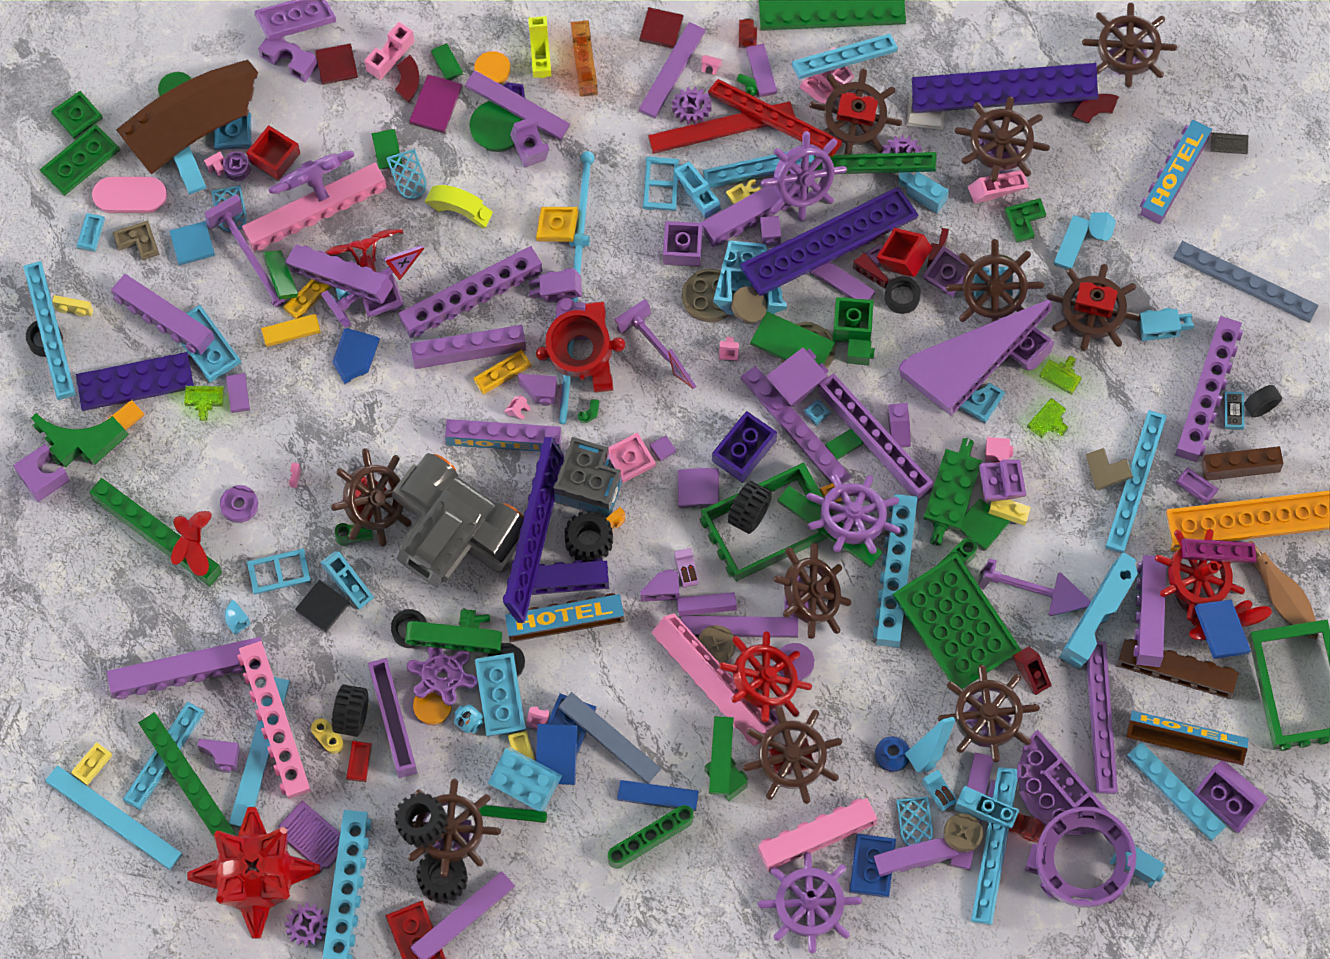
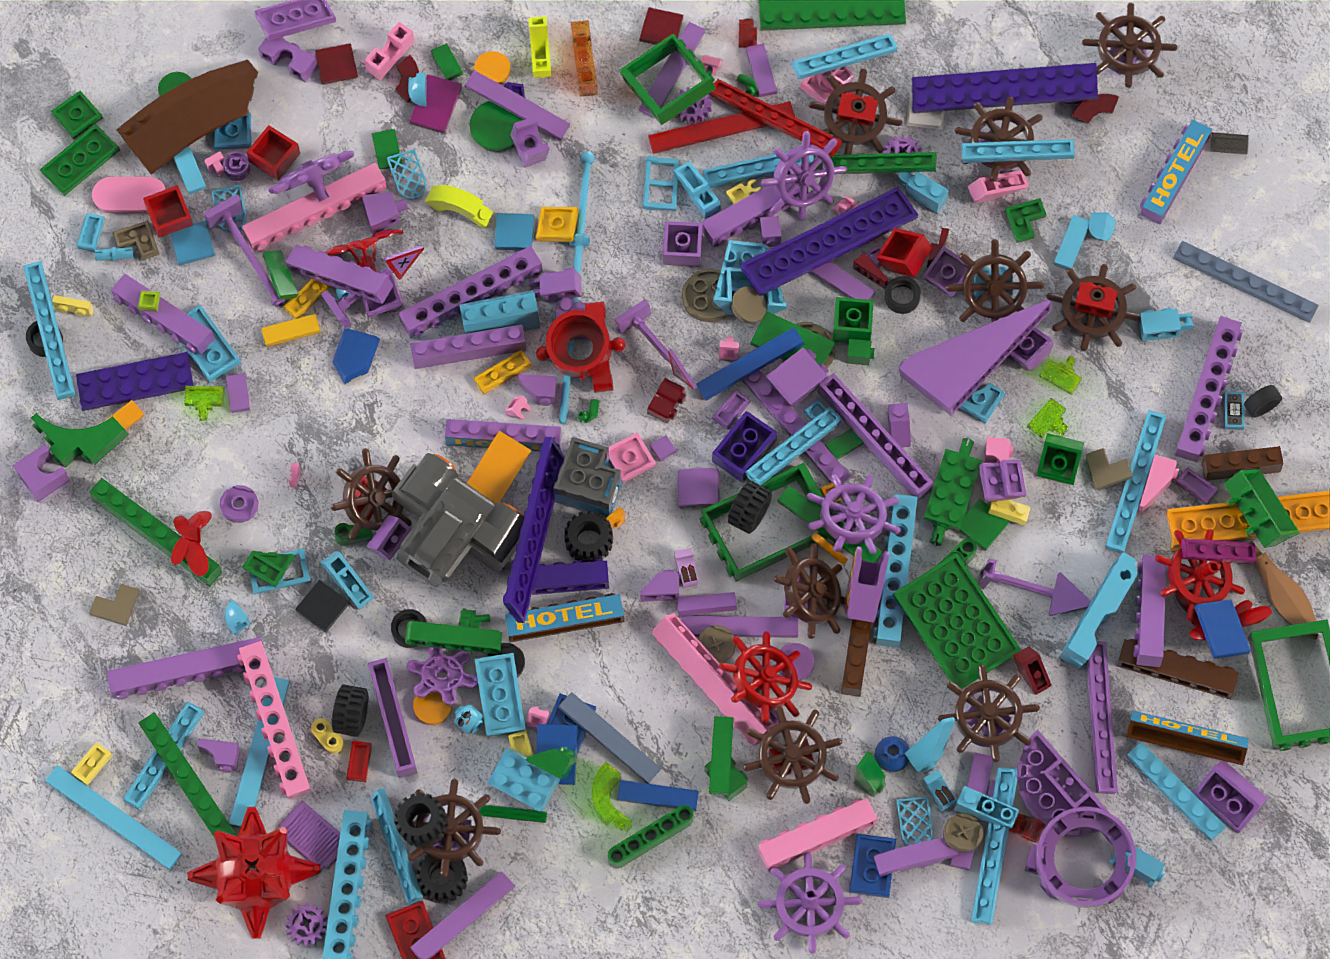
(114, 254): none -> medium azure pin
(117, 610): none -> dark tan tile
(149, 301): none -> lime tile
(168, 211): none -> red piece
(268, 566): none -> green wing
(382, 210): none -> medium lavender torso
(389, 537): none -> medium lavender brick
(396, 847): none -> medium azure tile
(417, 89): none -> medium azure brick
(499, 467): none -> light orange tile
(501, 313): none -> medium azure slope
(514, 231): none -> dark azure tile
(555, 761): none -> green slope
(602, 786): none -> clear neon green arch
(652, 57): none -> green window
(666, 400): none -> dark red brick
(731, 409): none -> medium lavender tile
(750, 363): none -> blue tile
(794, 446): none -> medium azure tile
(829, 548): none -> light orange tile
(844, 205): none -> bright pink tile
(856, 658): none -> reddish brown brick
(865, 587): none -> medium lavender piece
(869, 775): none -> green slope
(1017, 150): none -> medium azure tile
(1060, 459): none -> green slope
(1159, 479): none -> bright pink slope
(1260, 508): none -> green piece

